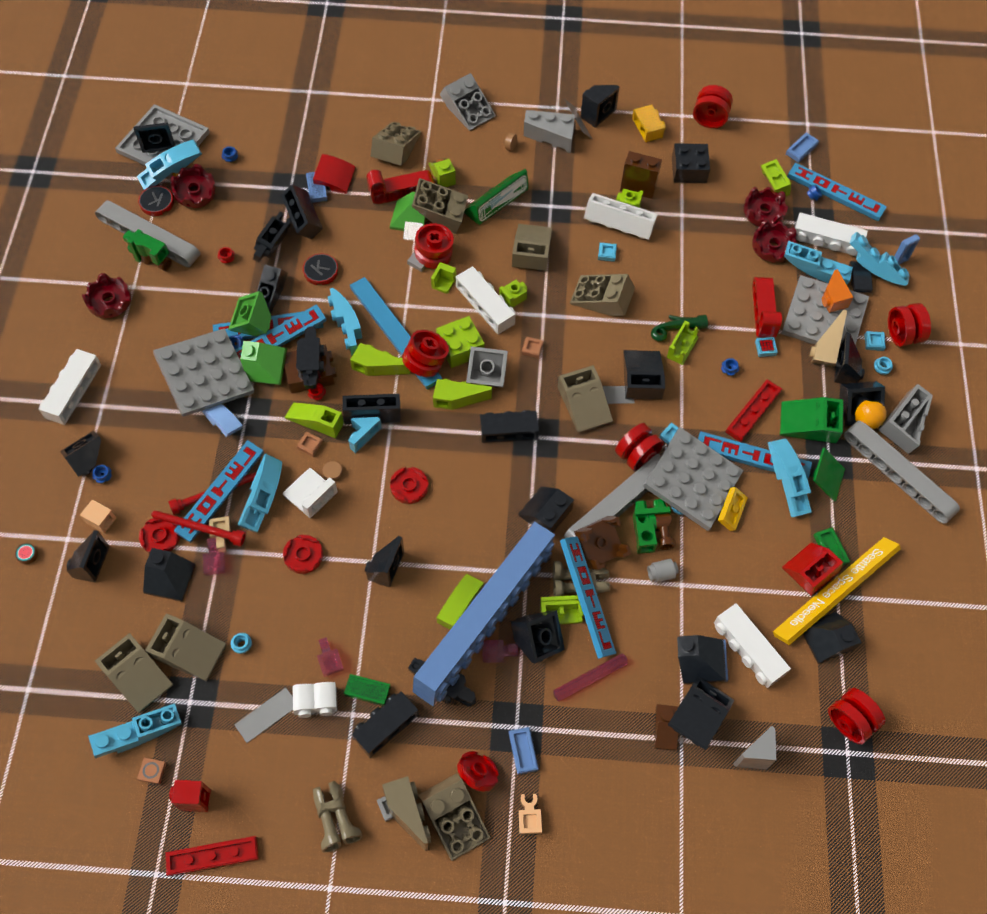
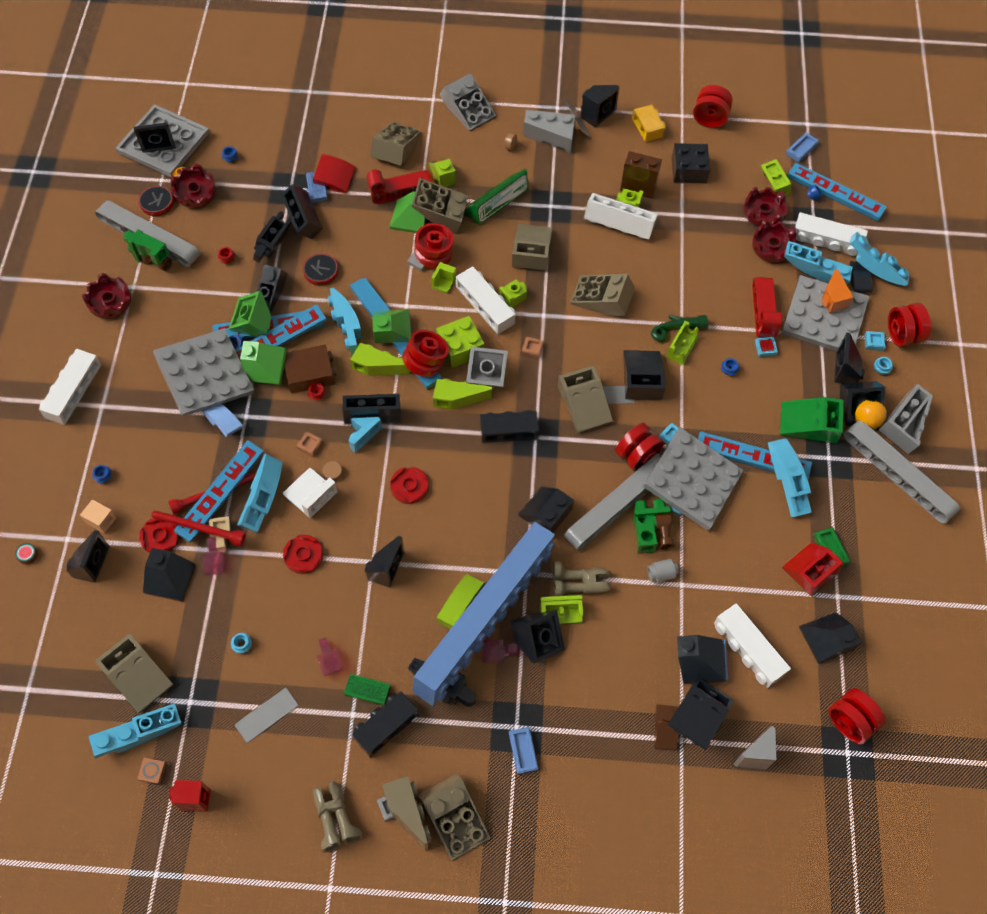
(83, 453): black slope -> none
(168, 162): medium azure slope -> none
(185, 647): dark tan slope -> none
(211, 856): red tile -> none
(309, 358): black hinge -> none
(314, 699): white brick -> none
(317, 418): lime slope -> none
(391, 326): none -> bright green slope
(410, 230): clear tile -> none
(478, 771): red tile -> none
(529, 818): light nougat plate -> none
(587, 597): dark azure tile -> none
(590, 677): clear pink axle -> none
(601, 542): reddish brown panel -> none
(607, 252): medium azure tile -> none
(732, 509): yellow plate -> none
(753, 410): red tile -> none
(828, 346): tan slope -> none
(828, 474): green piece -> none
(836, 591): yellow tile -> none
(906, 249): medium blue tile -> none

